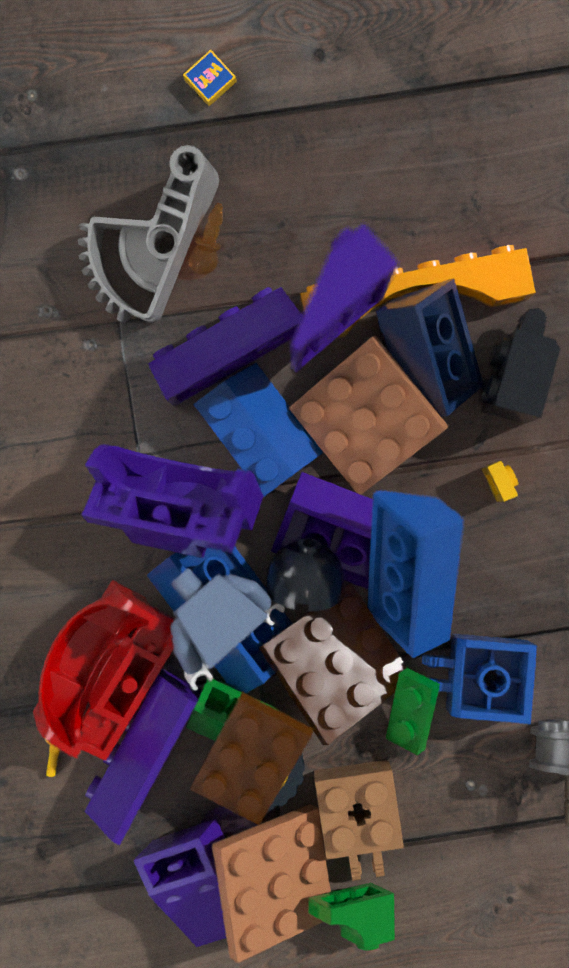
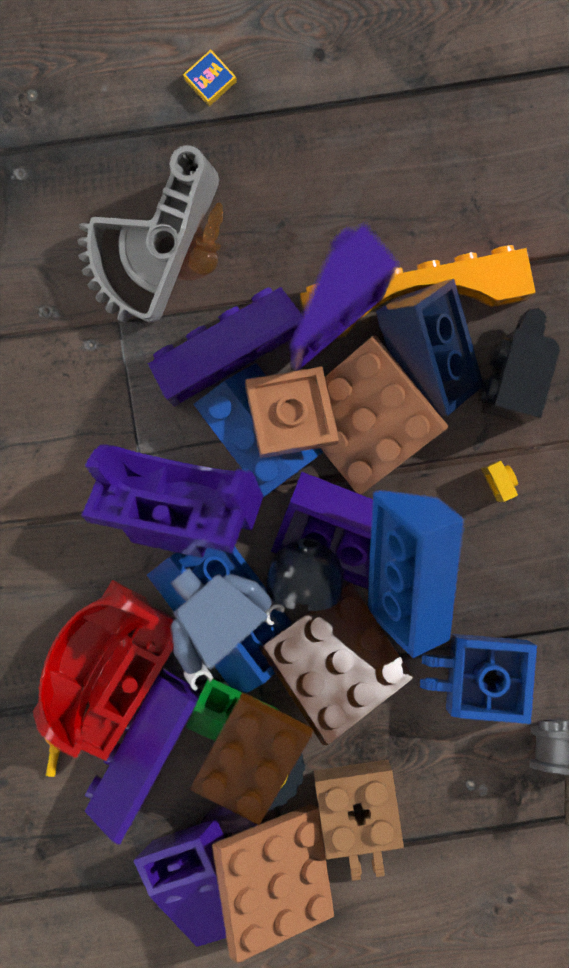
(291, 412): none -> nougat plate
(361, 911): green arch -> none
(412, 711): green plate -> none

